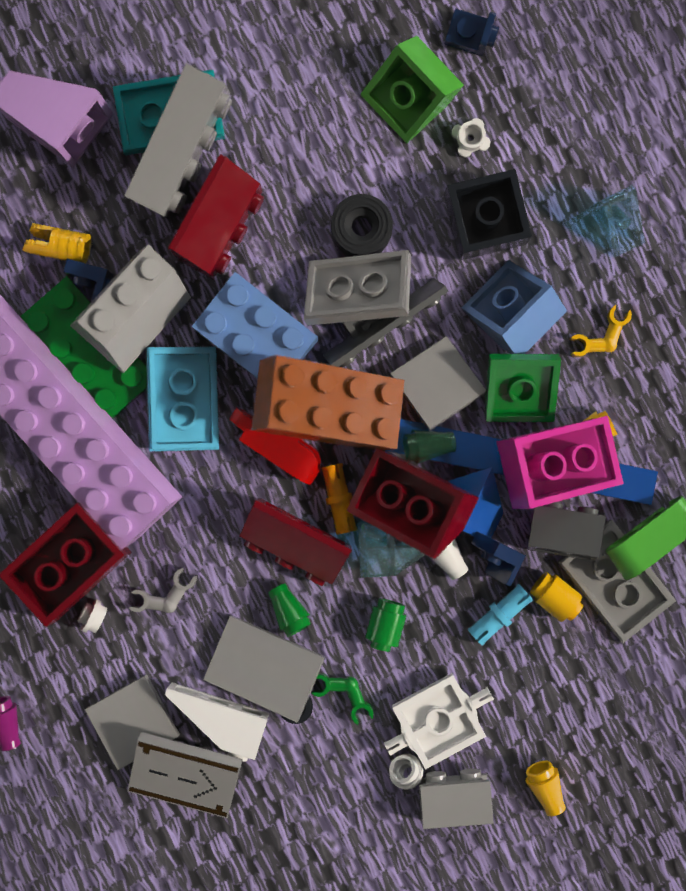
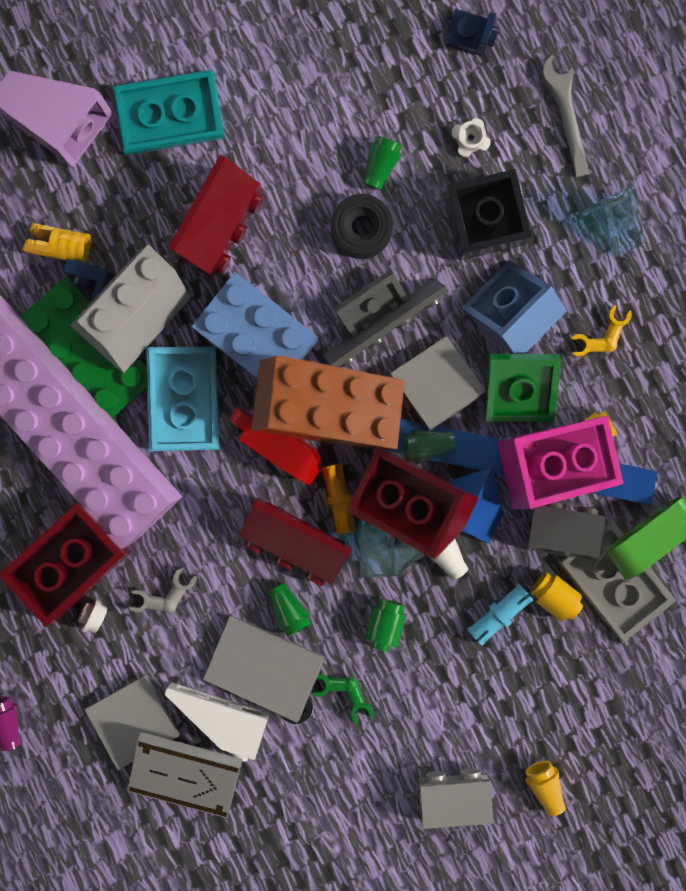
(179, 141): light grey brick -> none
(358, 288): light grey tile -> none
(381, 161): none -> green cone
(398, 767): white plate -> none
(411, 88): bright green slope -> none
(438, 721): white plate -> none
(503, 560): dark blue bracket -> none
(560, 87): none -> light grey piece

